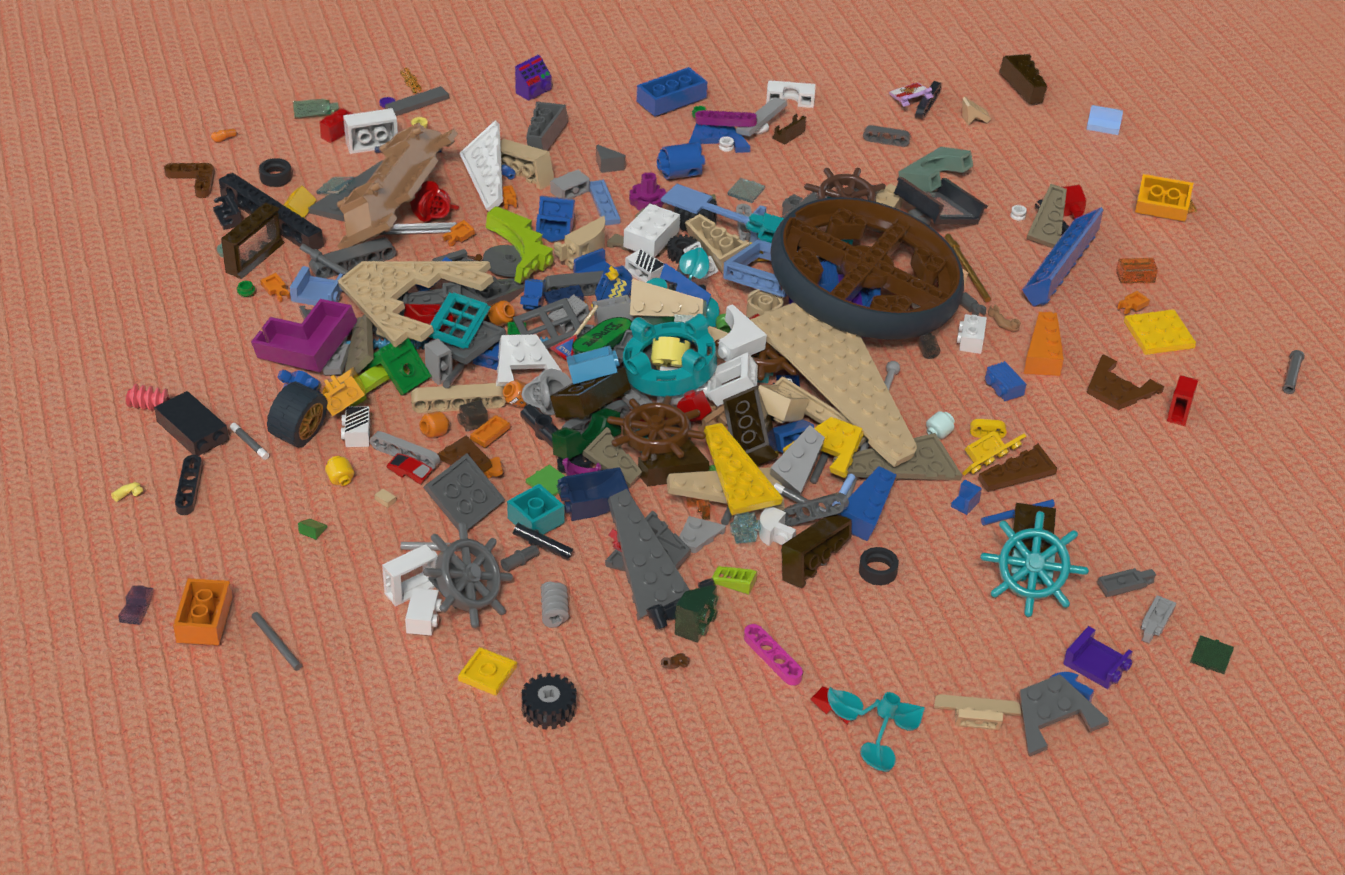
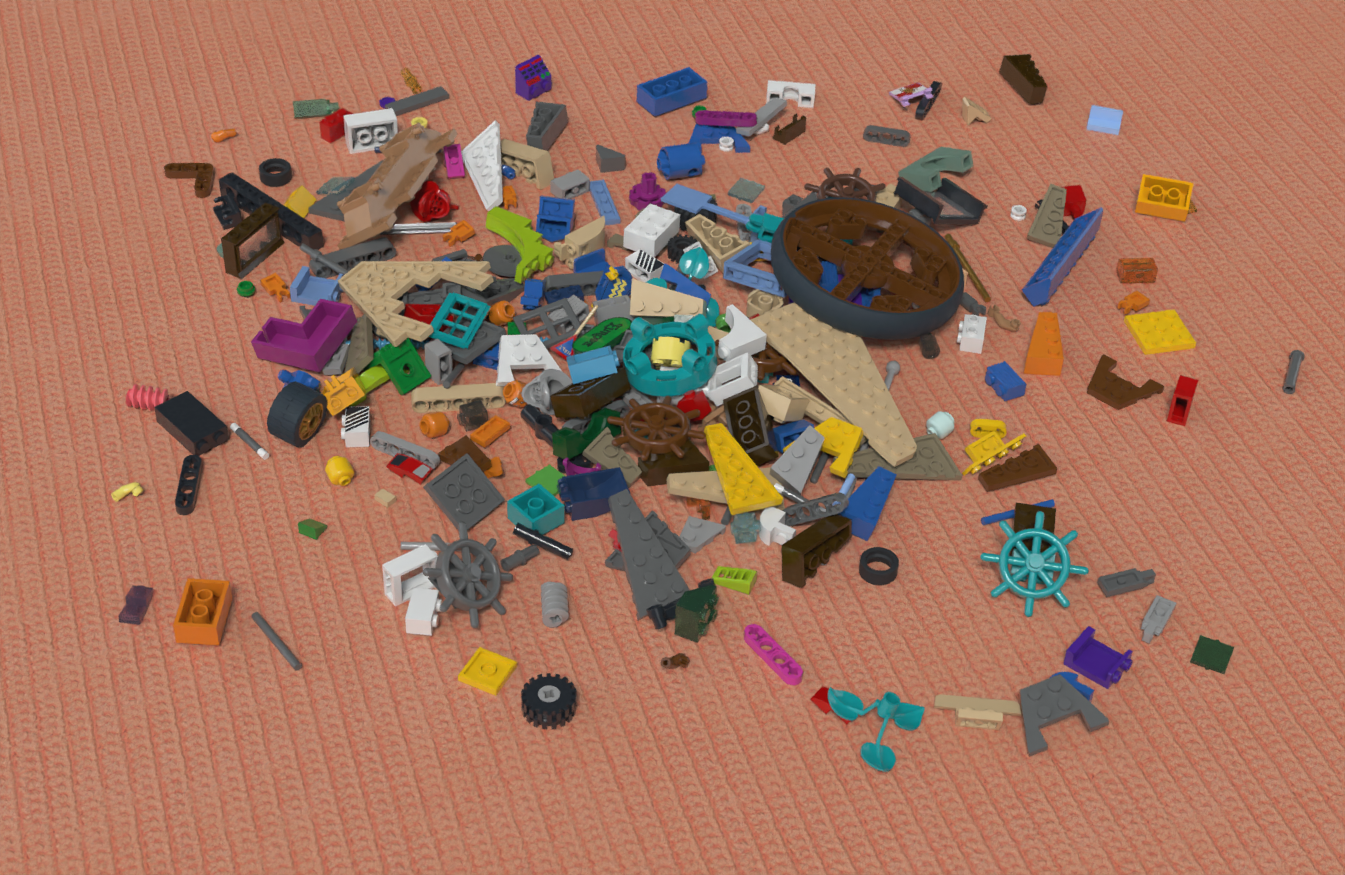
(453, 161): none -> dark pink slope
(968, 497): blue panel -> none

